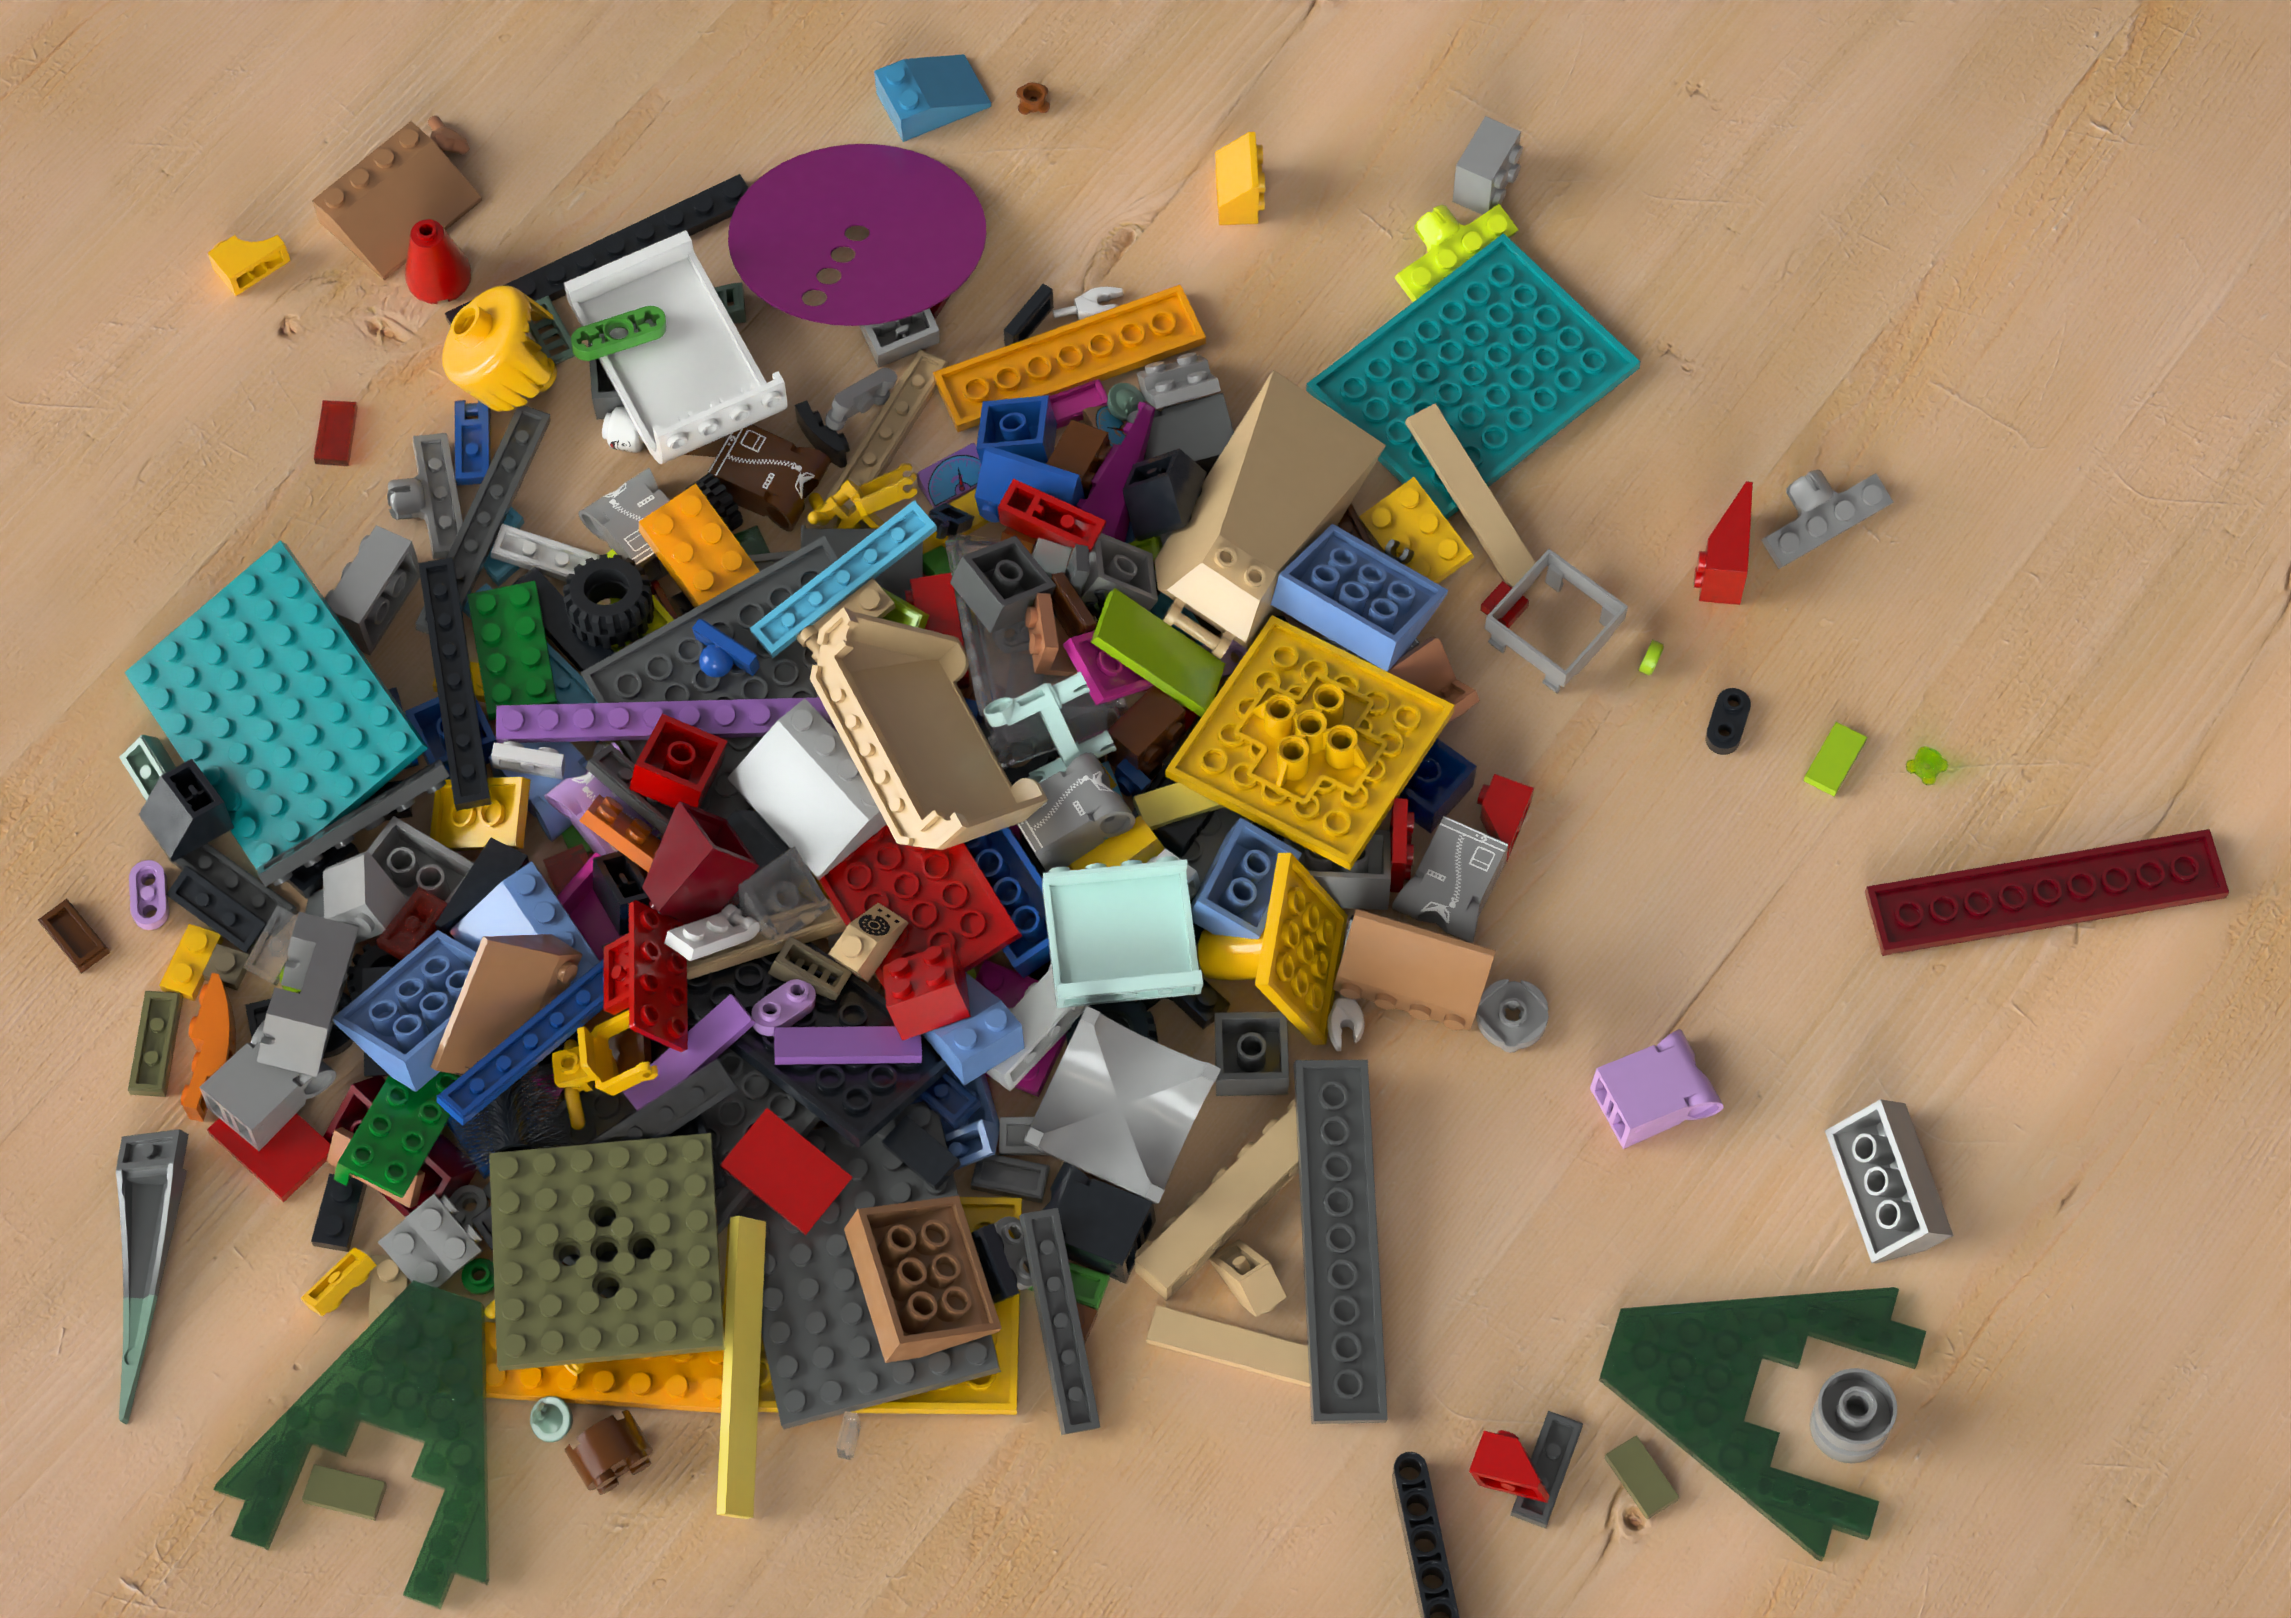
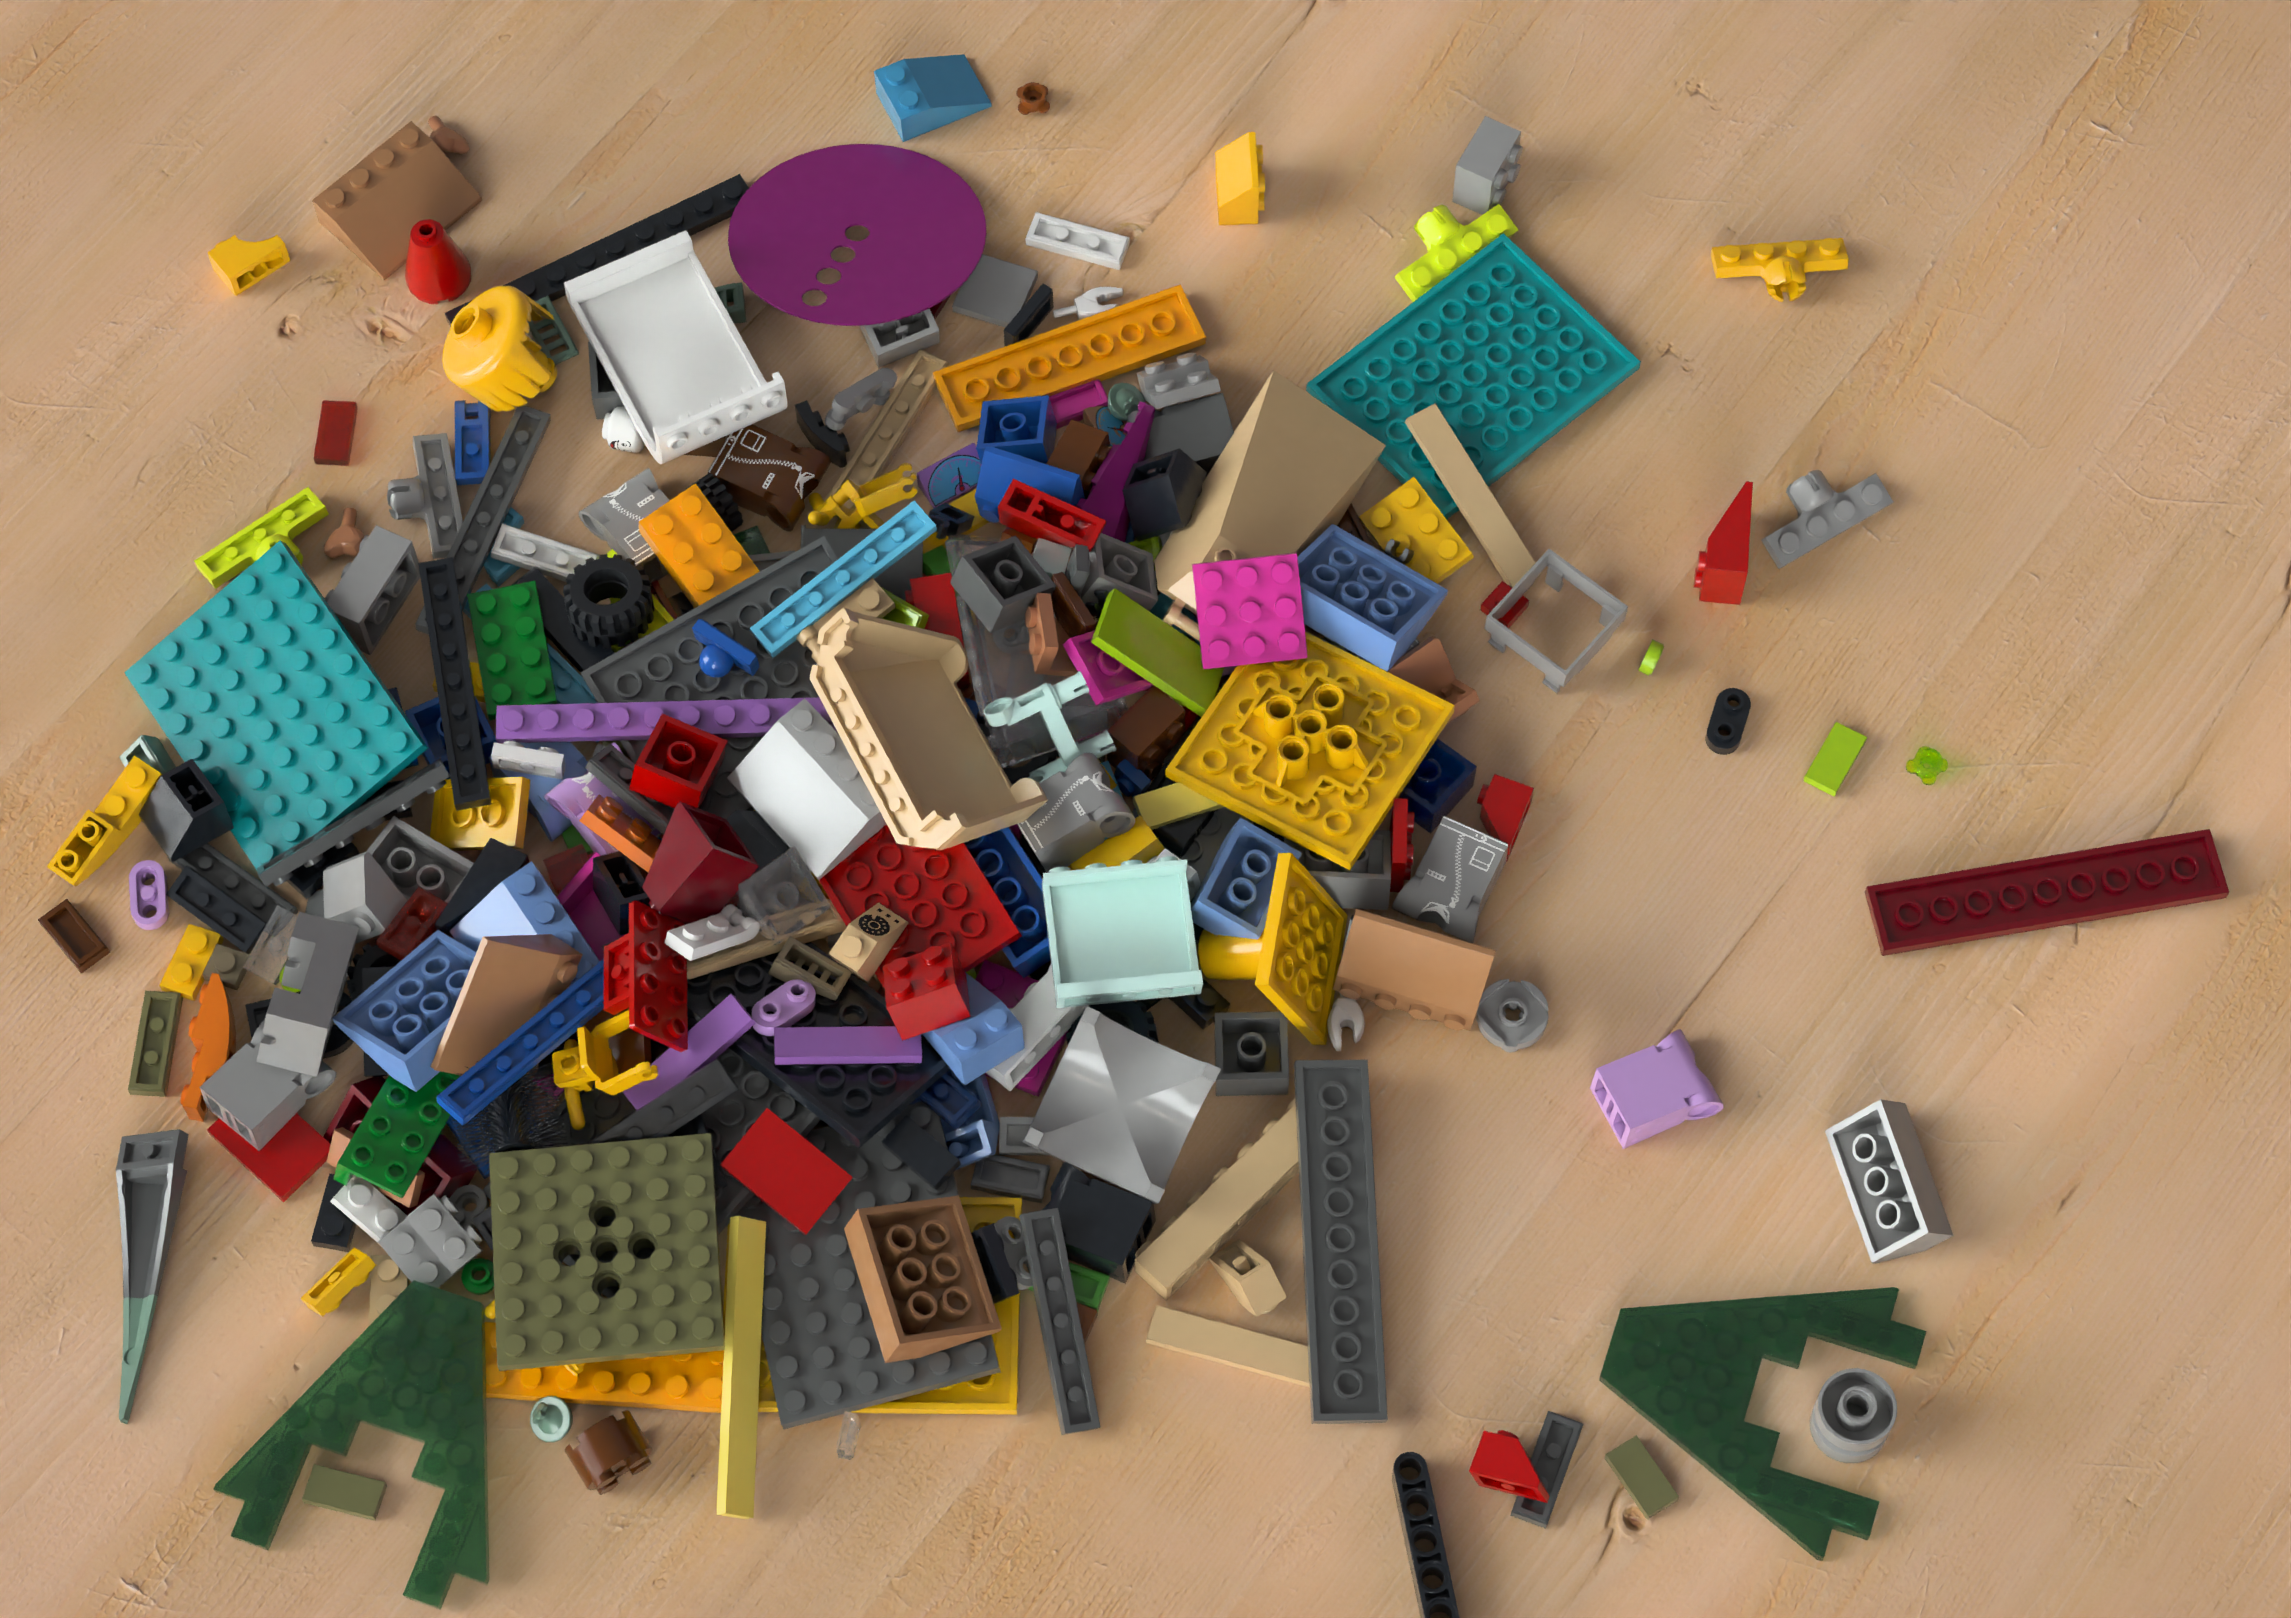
(107, 827): none -> yellow slope
(257, 538): none -> neon yellow plate
(346, 538): none -> nougat rock
(368, 1208): none -> white plate
(626, 320): bright green beam -> none
(995, 291): none -> light grey tile
(1077, 241): none -> white tile
(1249, 610): none -> dark pink plate
(1780, 263): none -> yellow plate

